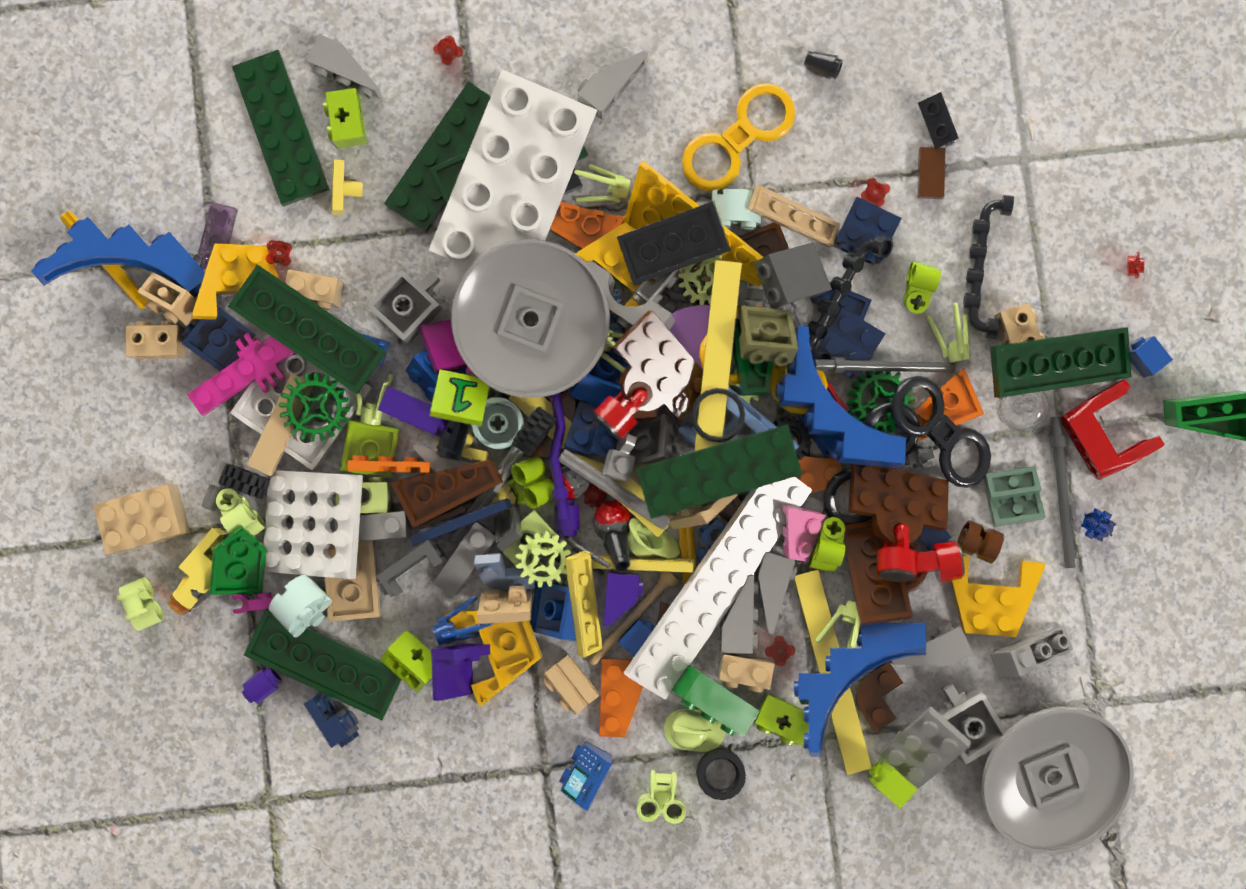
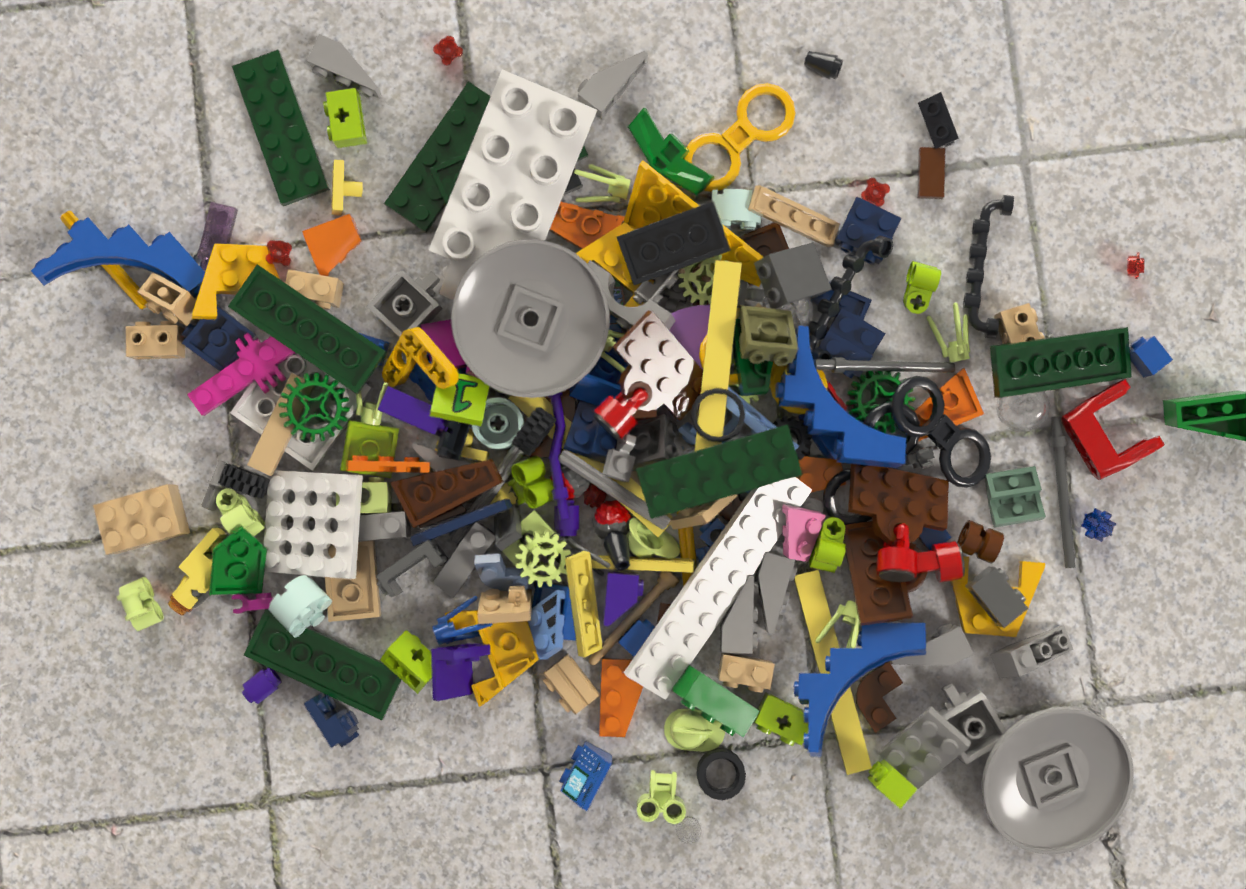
(332, 242): none -> orange slope
(415, 345): none -> yellow beam
(547, 625): none -> medium blue wing
(668, 155): none -> green plate
(787, 650): clear red plate -> none
(997, 596): none -> dark grey brick

